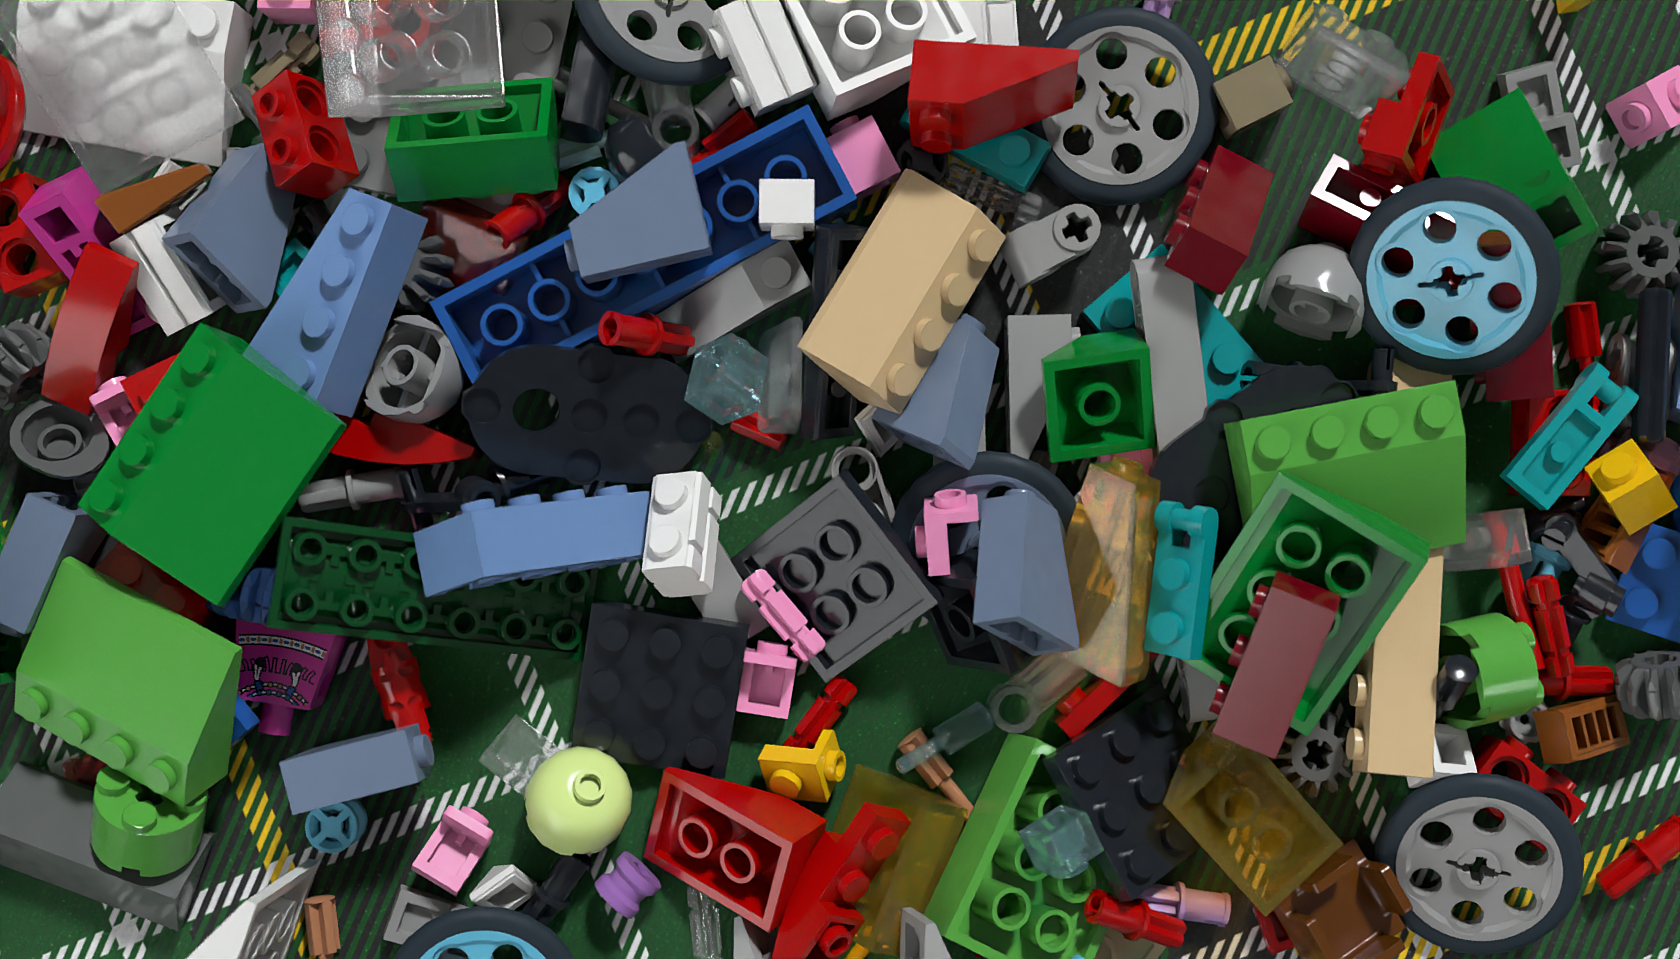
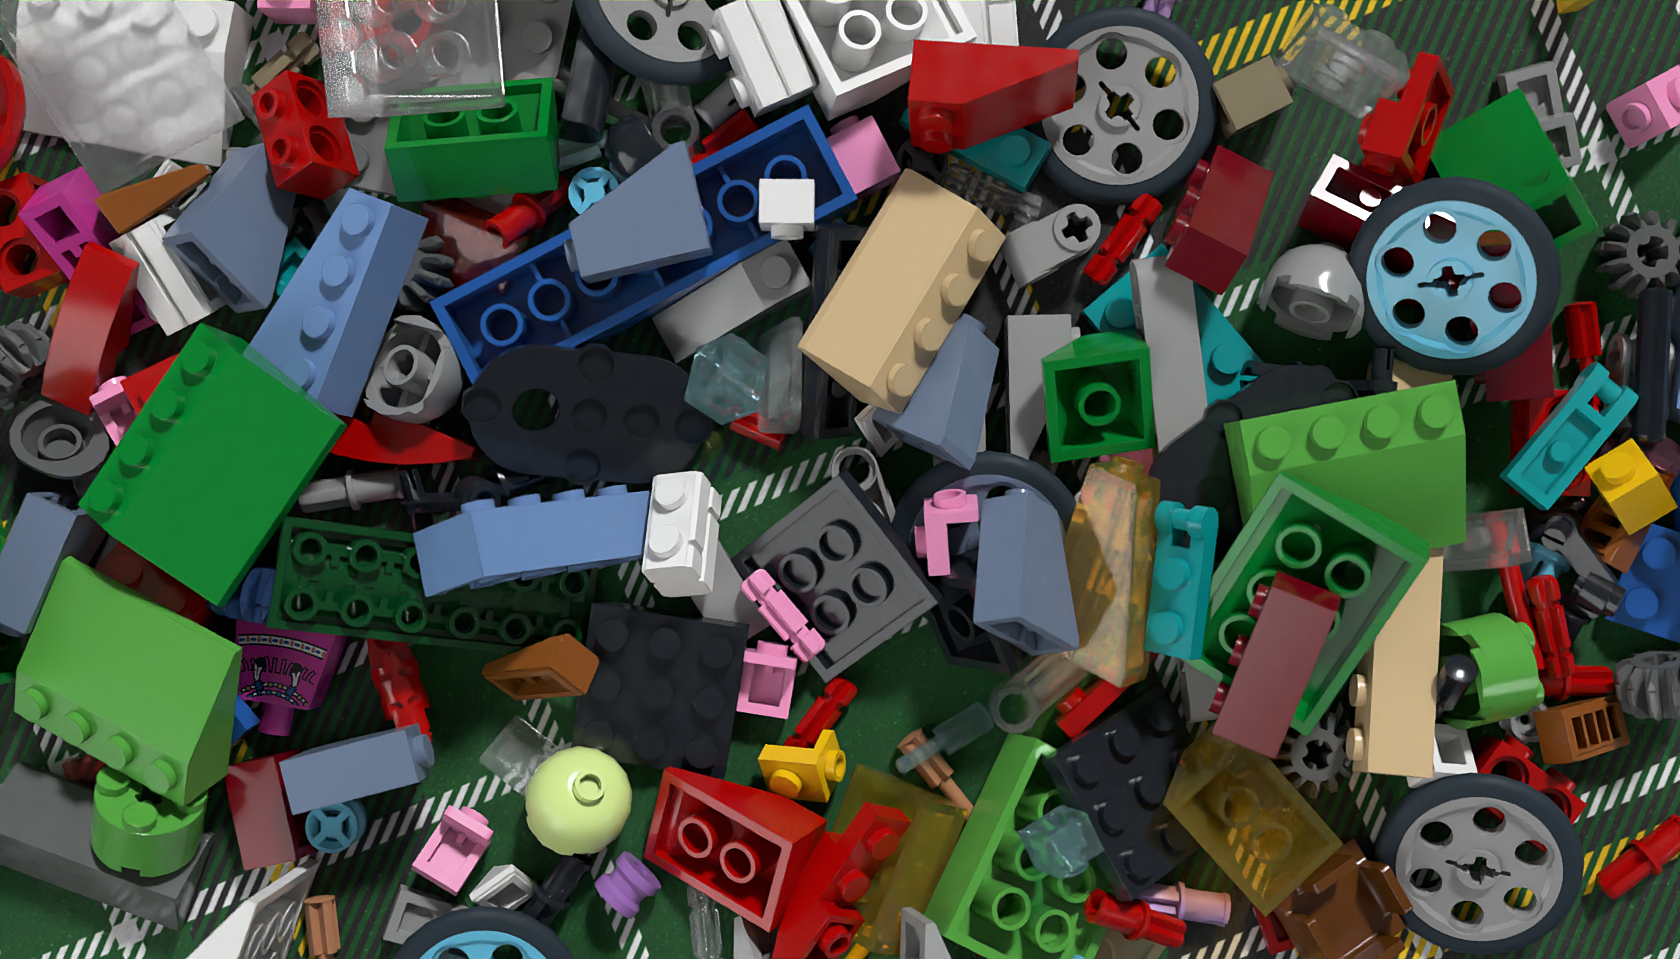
(263, 814): none -> dark red hinge
(544, 670): none -> dark orange slope
(645, 334): red axle -> none
(1122, 239): none -> red axle

